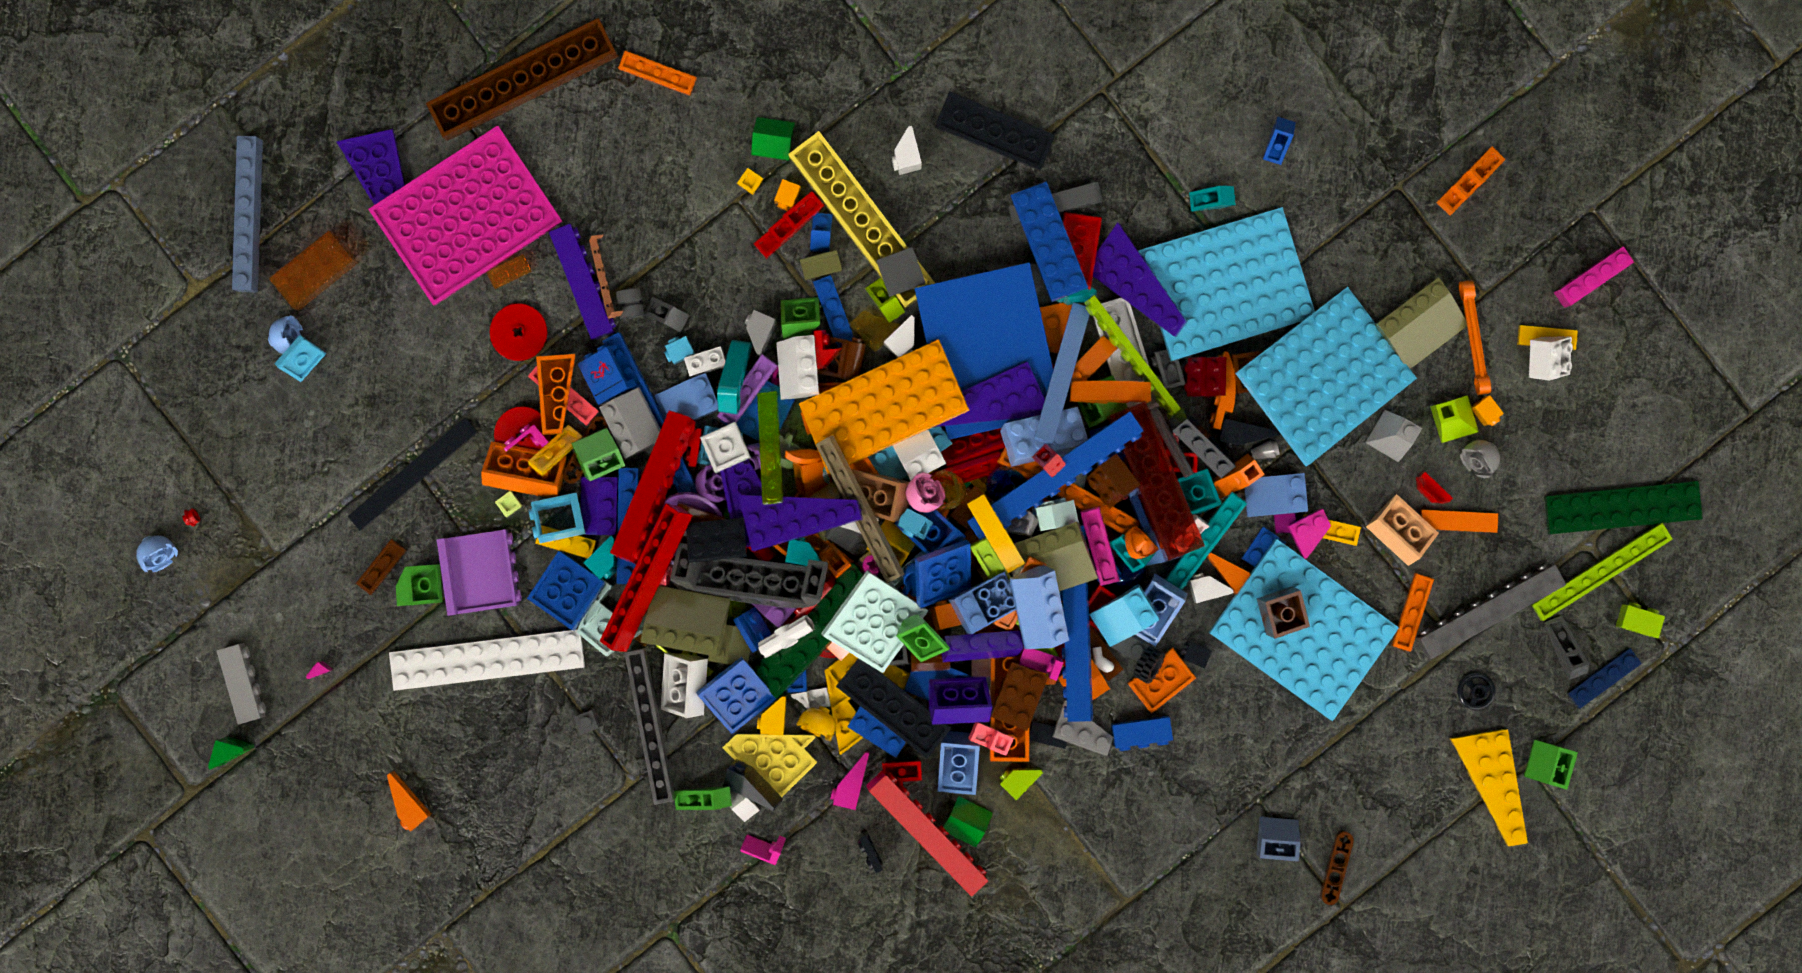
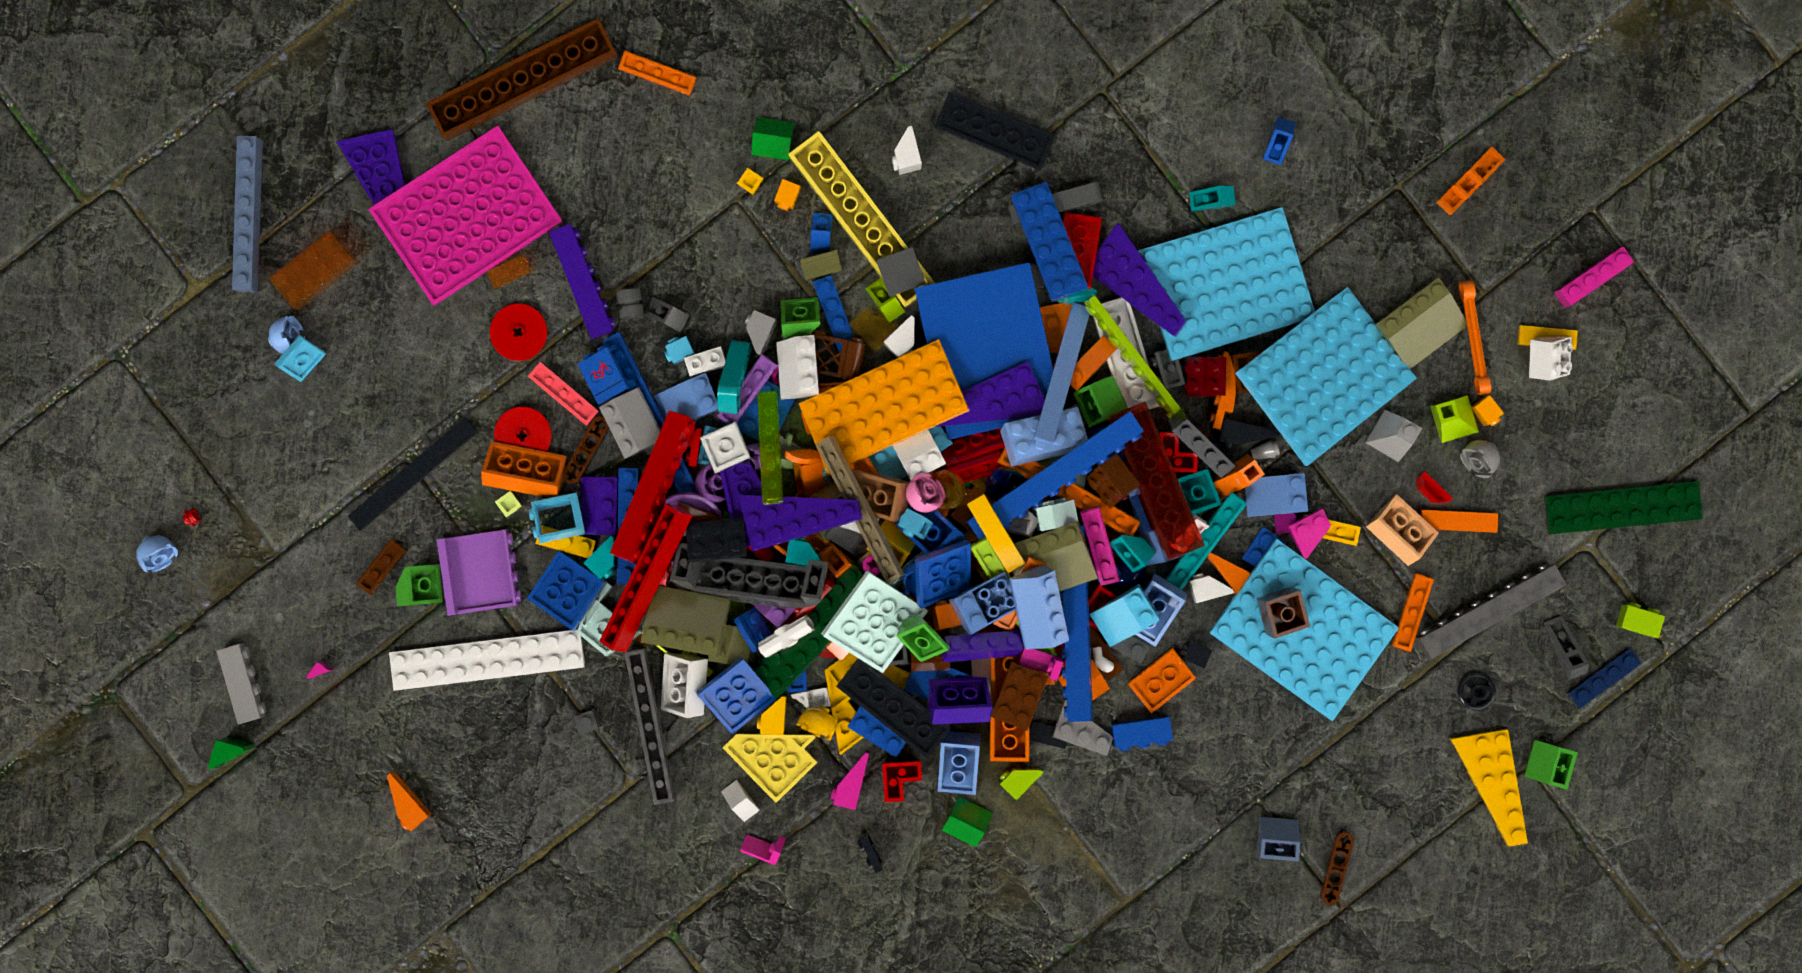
(536, 437): dark pink bracket -> none
(554, 388): orange wedge -> none
(554, 450): yellow plate -> none
(597, 454): bright green slope -> none
(601, 277): nougat piece -> none
(703, 798): bright green slope -> none
(750, 784): black slope -> none
(789, 225): red slope -> none
(823, 354): red slope -> none
(927, 833): brick -> none
(990, 738): coral slope -> none
(1049, 460): red slope -> none
(1110, 391): orange slope -> none
(1139, 544): orange piece -> none
(1149, 664): black tyre -> none
(1171, 443): dark grey axle -> none
(1602, 571): lime plate -> none

